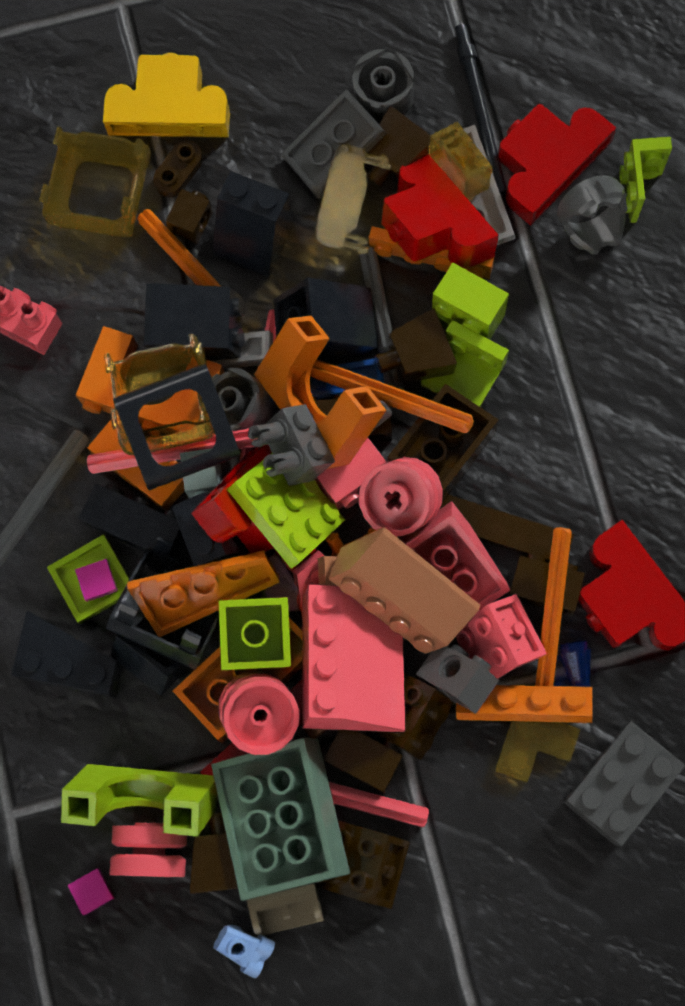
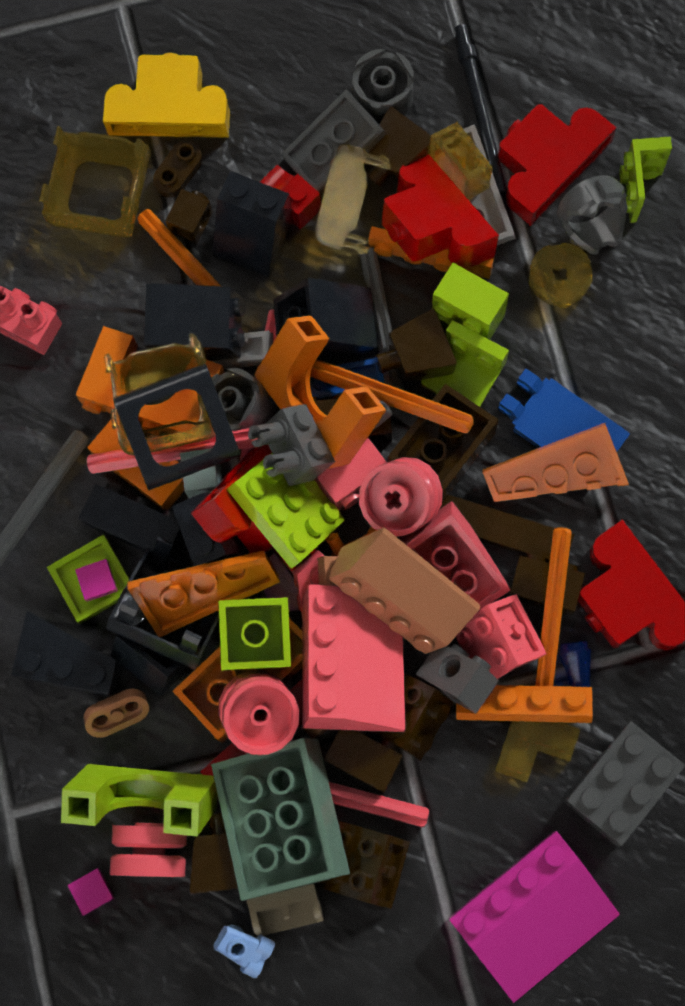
(116, 713): none -> nougat plate
(303, 197): none -> red arch
(534, 916): none -> dark pink slope
(554, 413): none -> blue tile
(556, 257): none -> clear yellow plate
(569, 464): none -> orange wing

